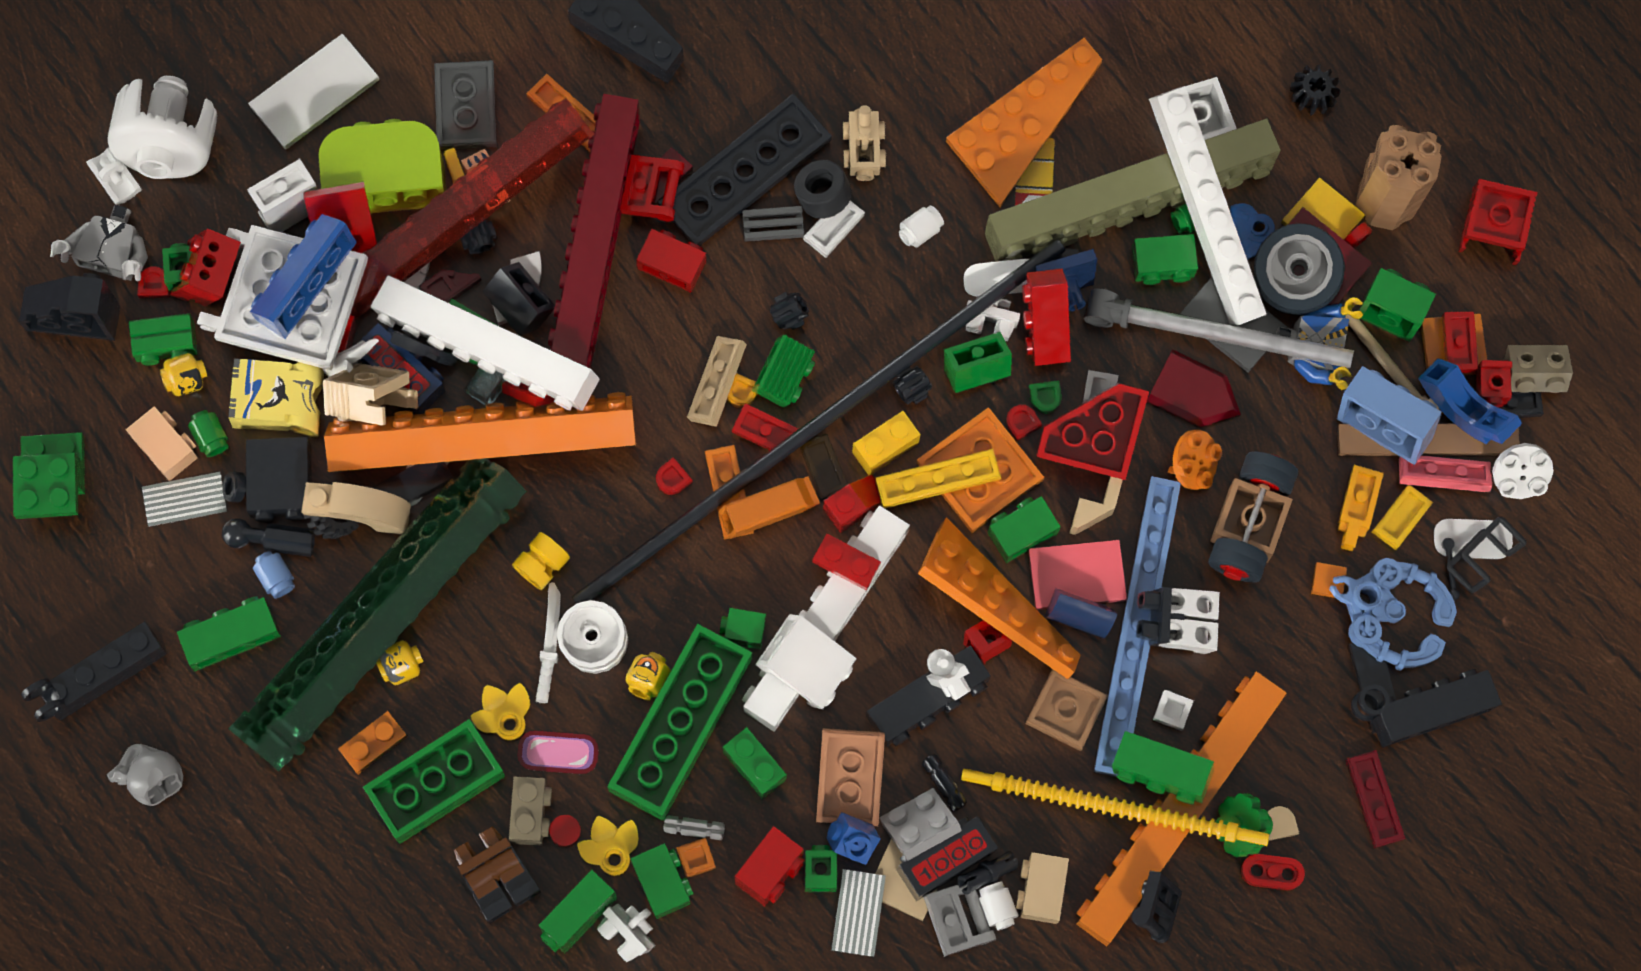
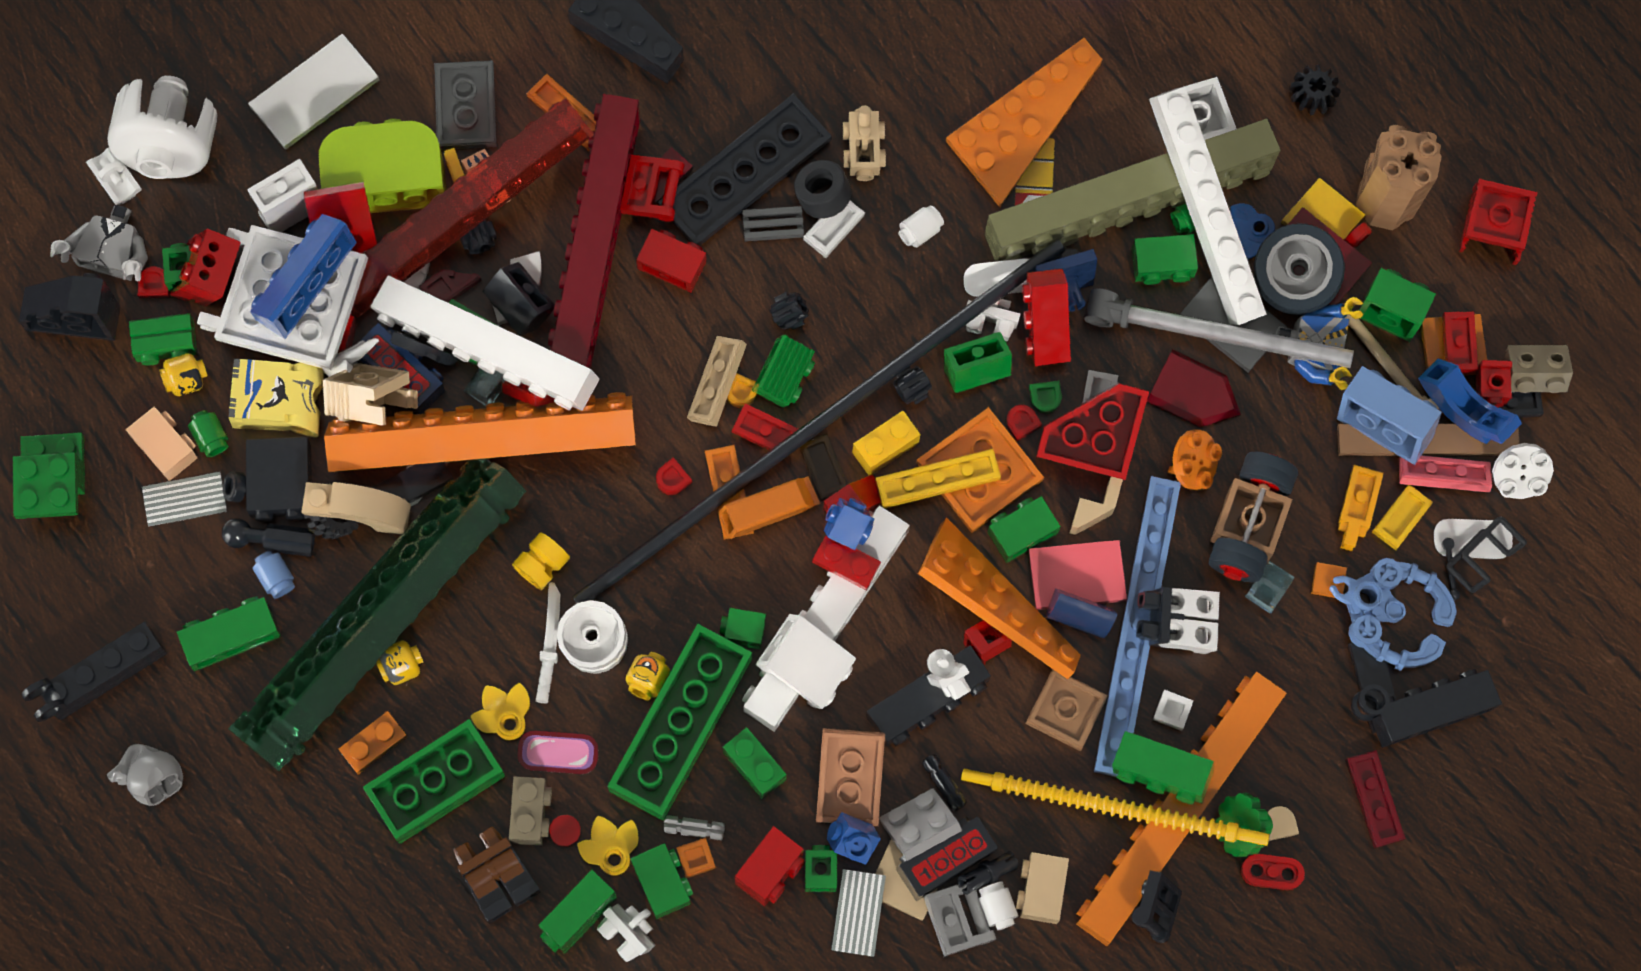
(848, 523): none -> brick
(1270, 587): none -> clear light blue brick

